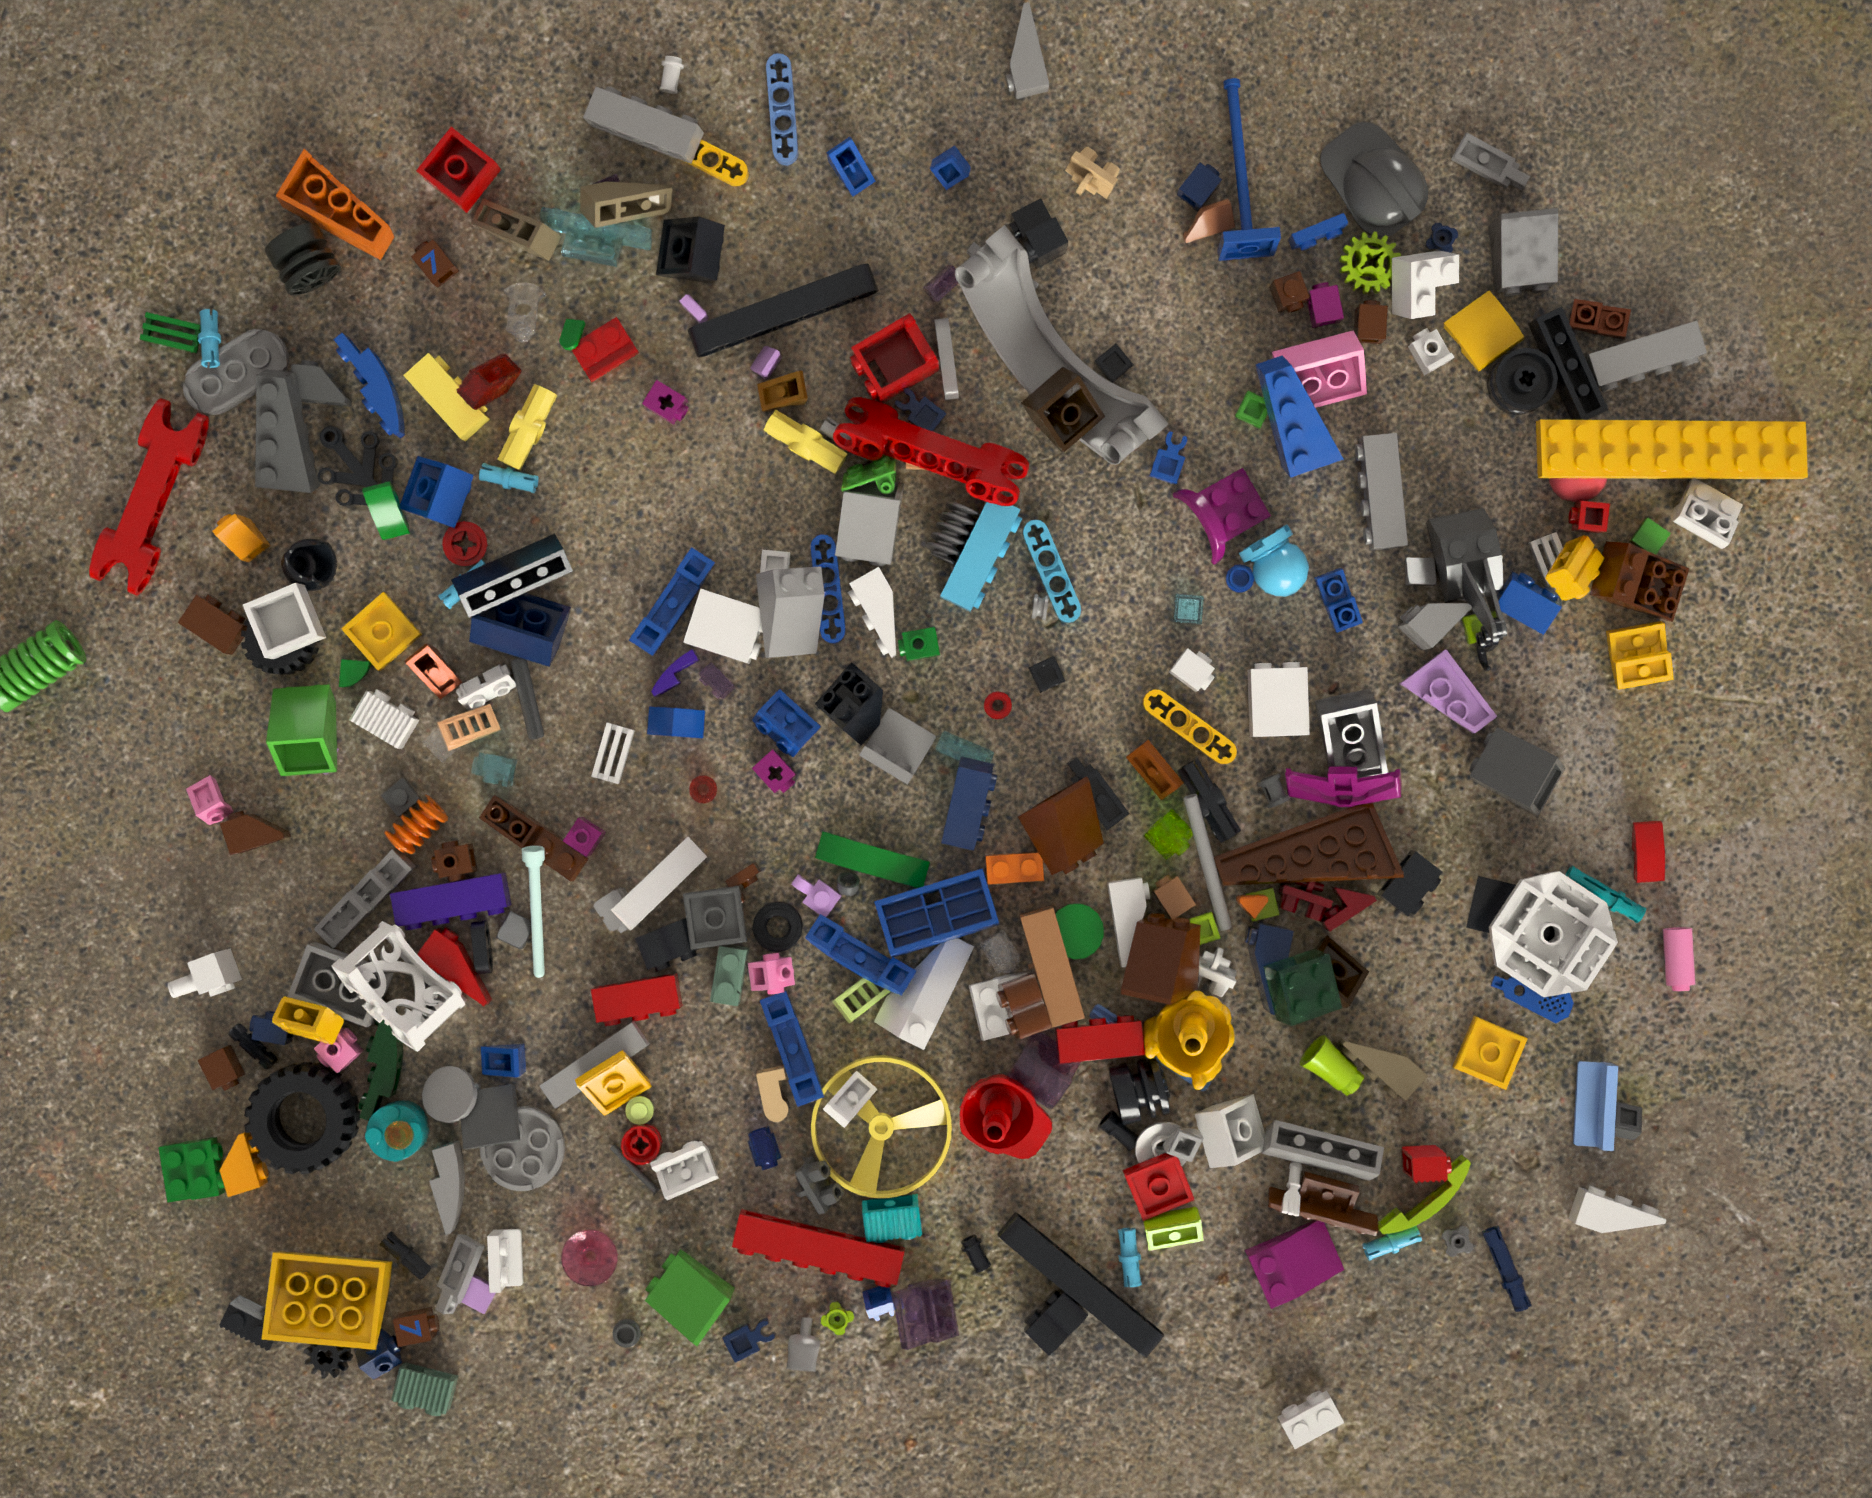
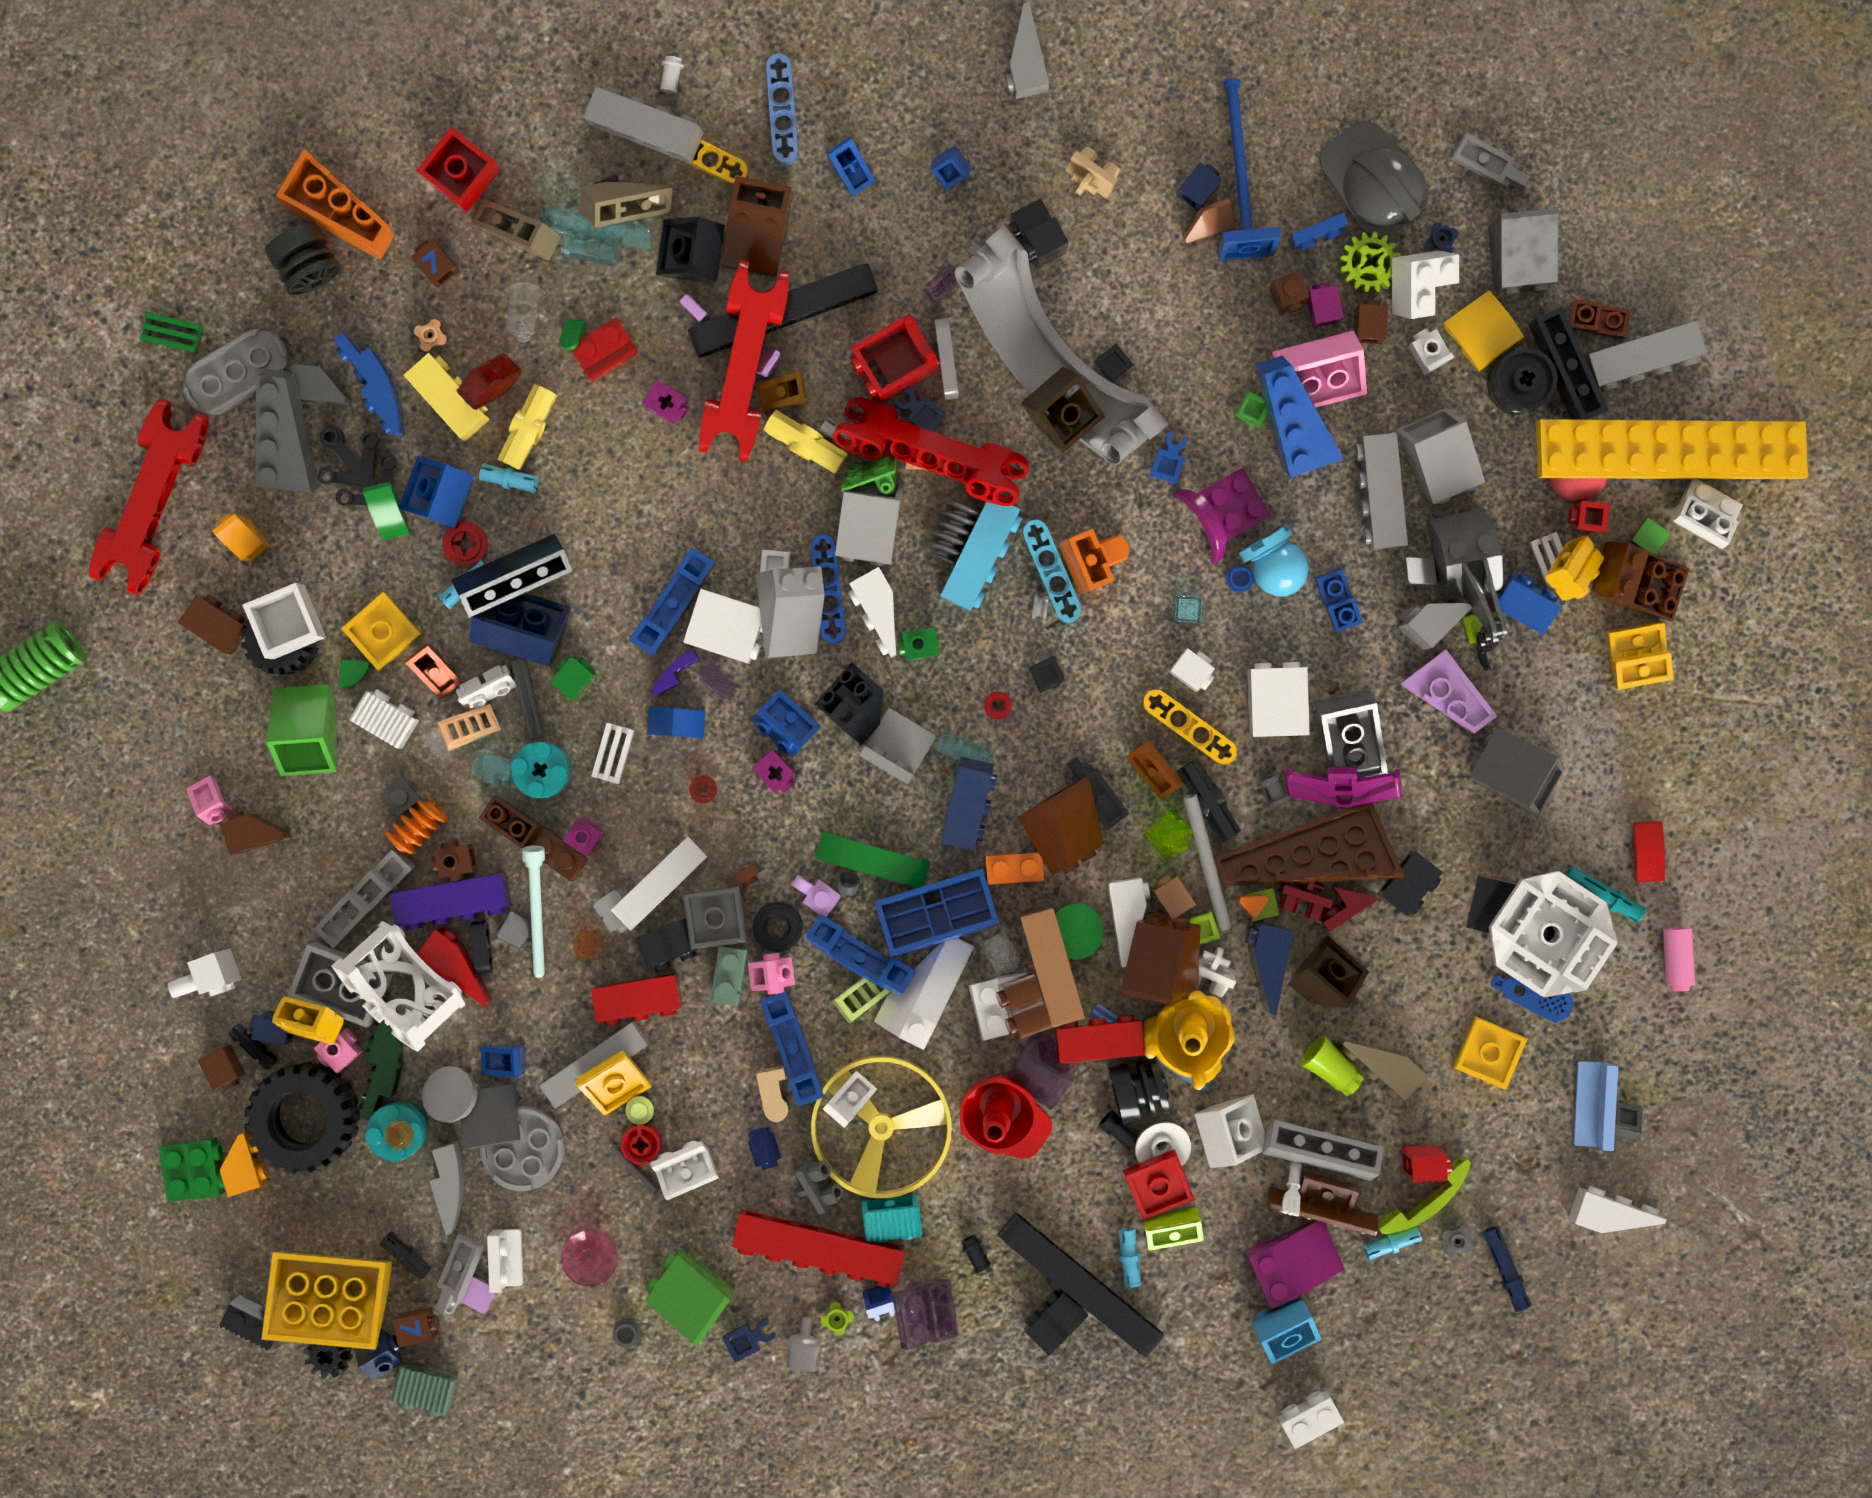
(209, 338): medium azure pin -> none
(310, 564): black piece -> none
(438, 338): none -> light nougat plate
(525, 768): none -> teal brick
(573, 676): none -> green brick
(587, 944): none -> clear orange plate
(754, 311): none -> red piece
(757, 225): none -> reddish brown slope
(1090, 559): none -> orange brick
(1183, 1143): light grey slope -> none
(1285, 1330): none -> dark azure brick
(1302, 987): clear green brick -> none
(1441, 455): none -> light grey slope

